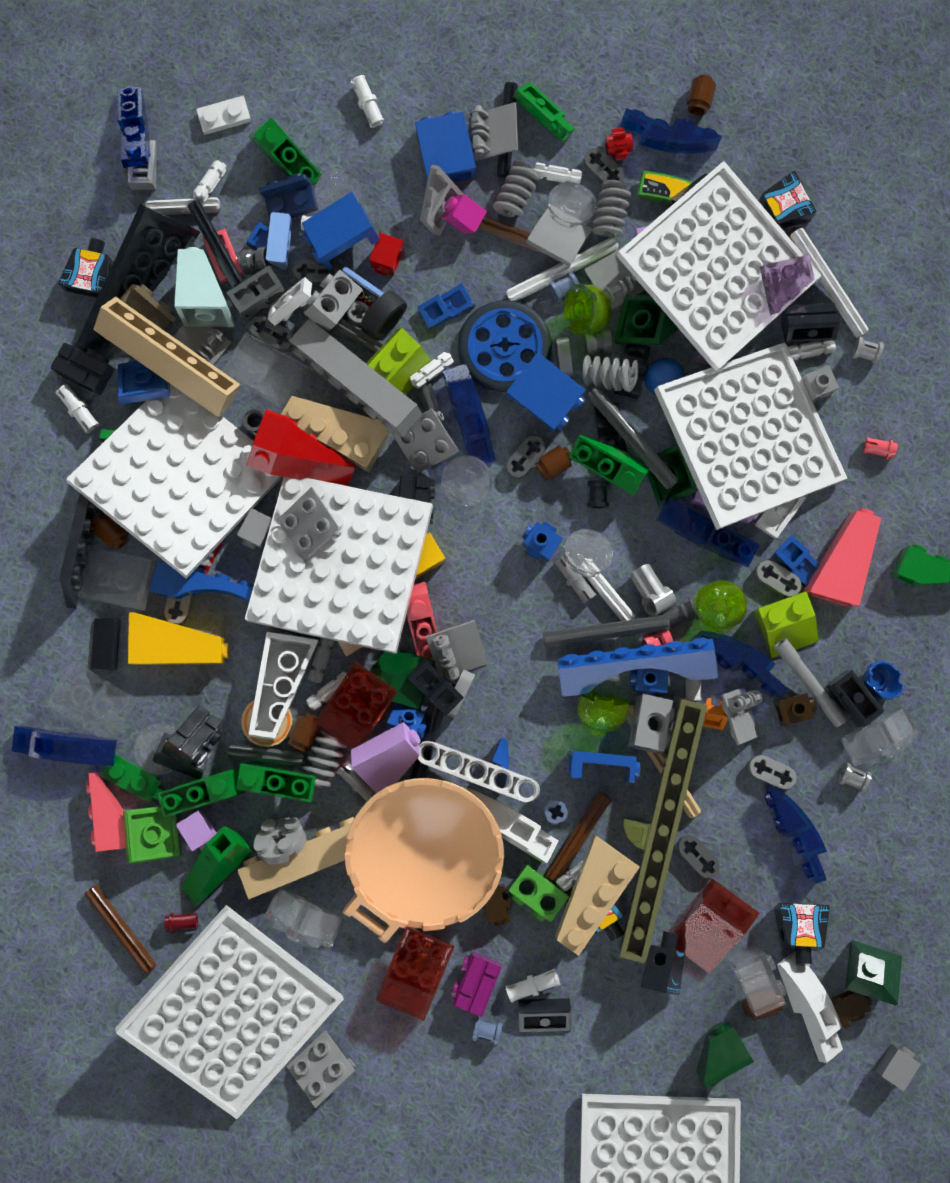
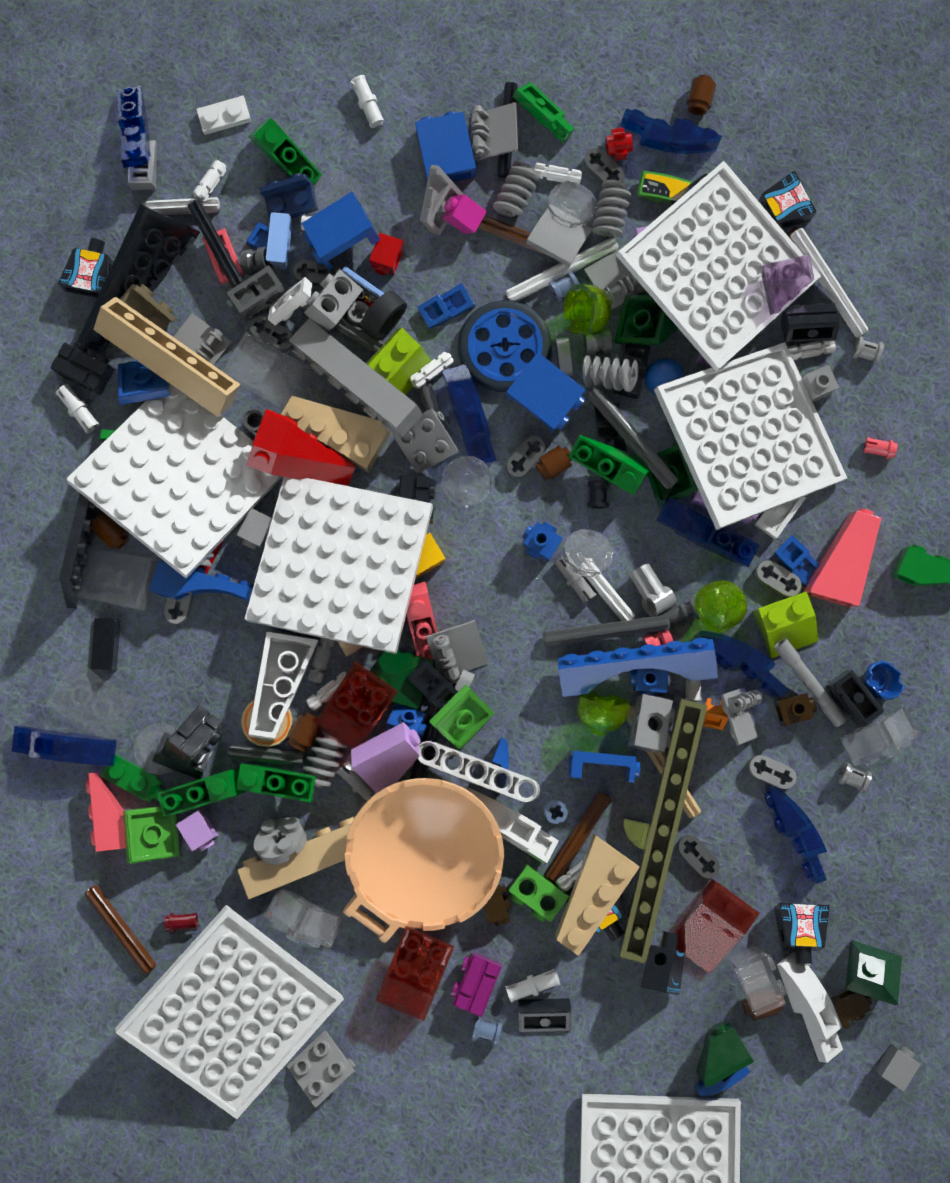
(166, 643): yellow slope -> none
(198, 292): light aqua slope -> none
(216, 861): green slope -> none
(309, 524): light grey hinge -> none
(462, 717): none -> bright green tile
(723, 1084): none -> blue slope

